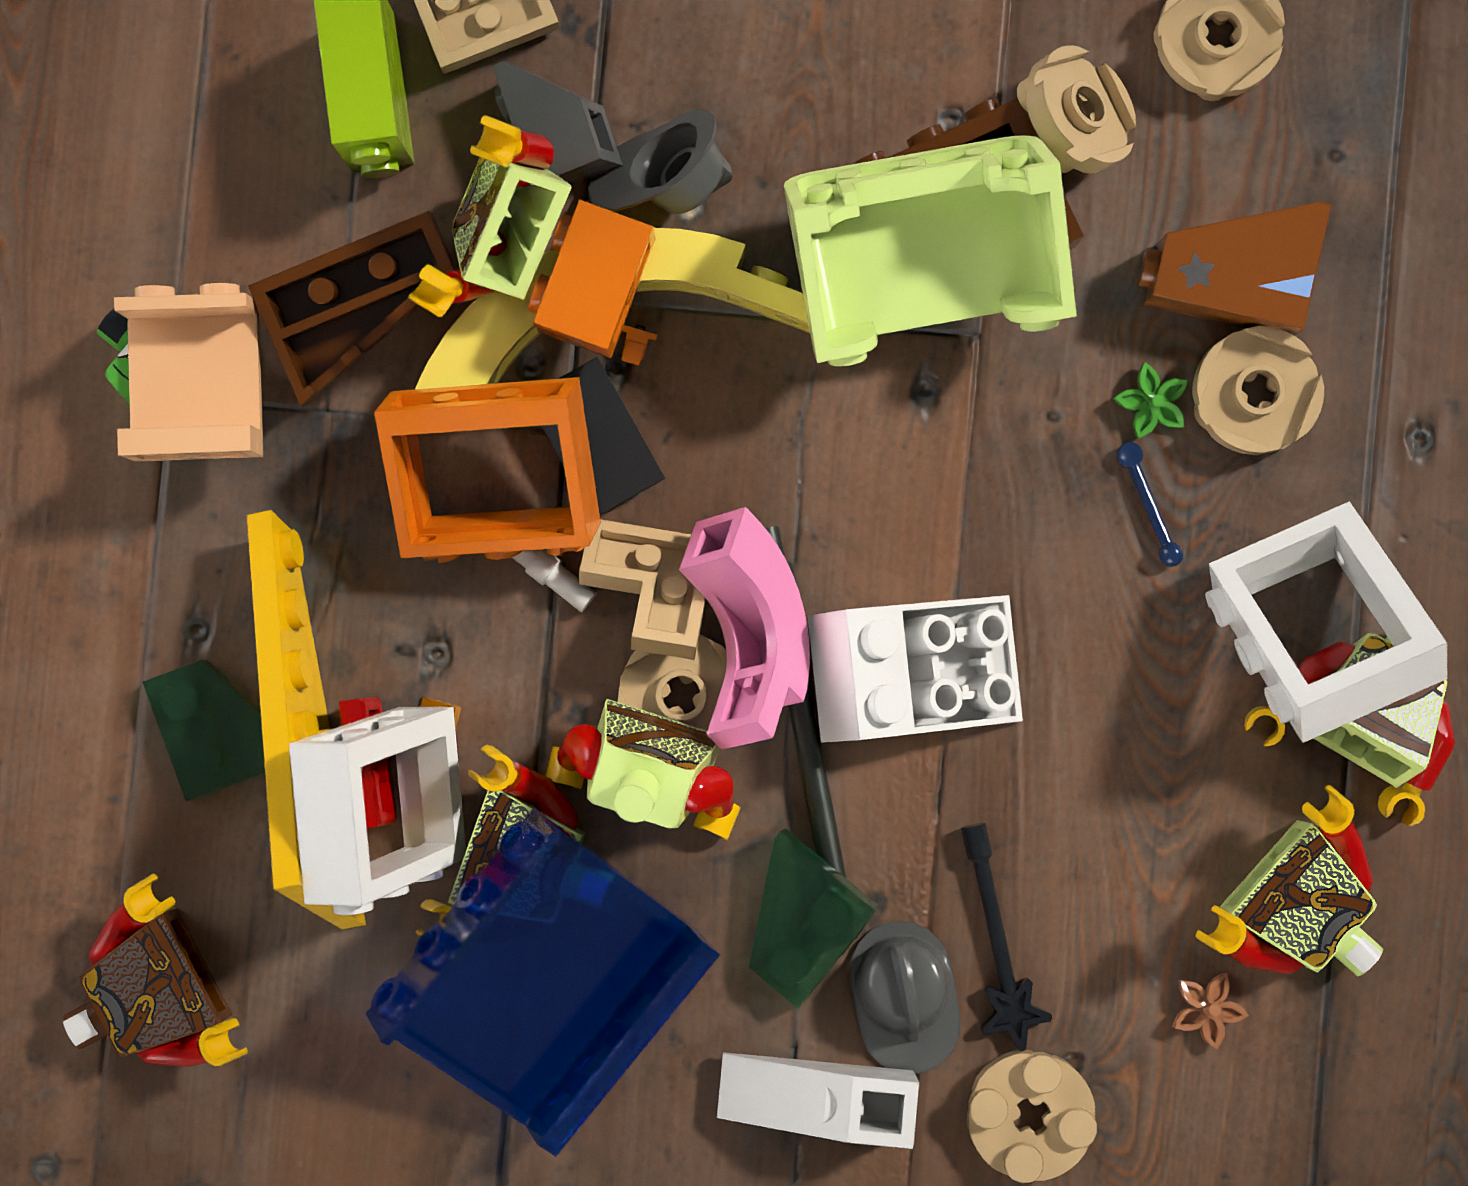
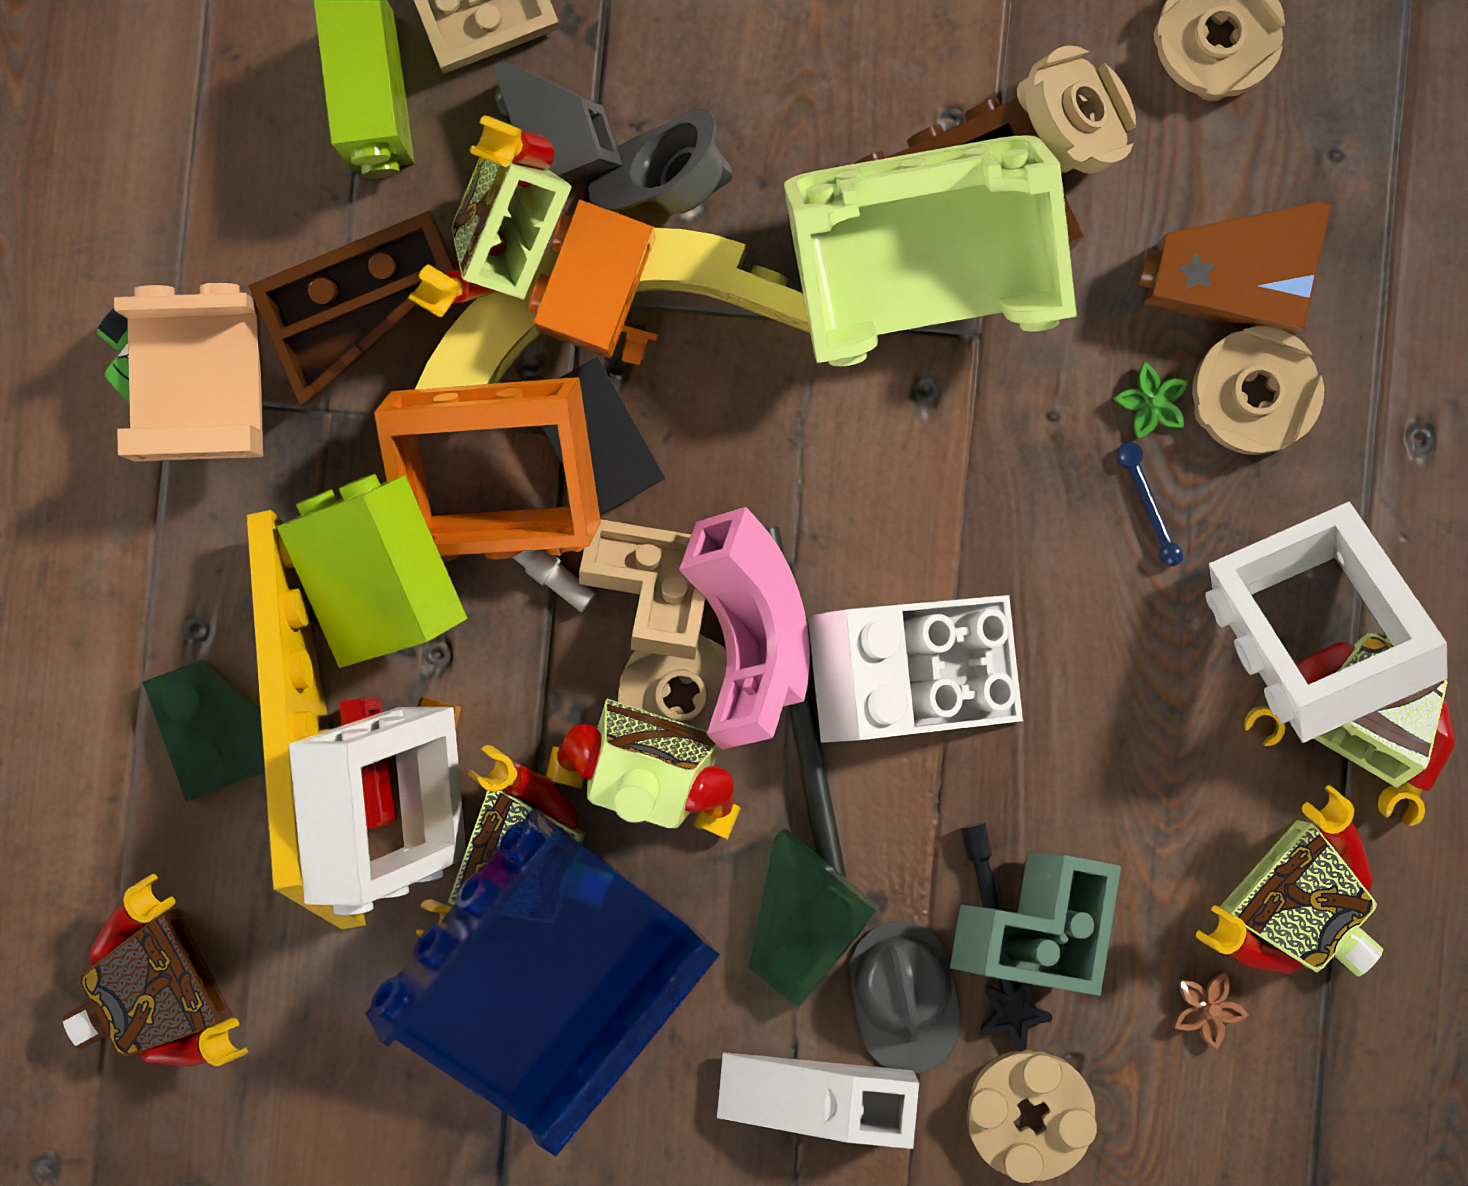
(371, 569): none -> lime brick
(1058, 931): none -> sand green brick

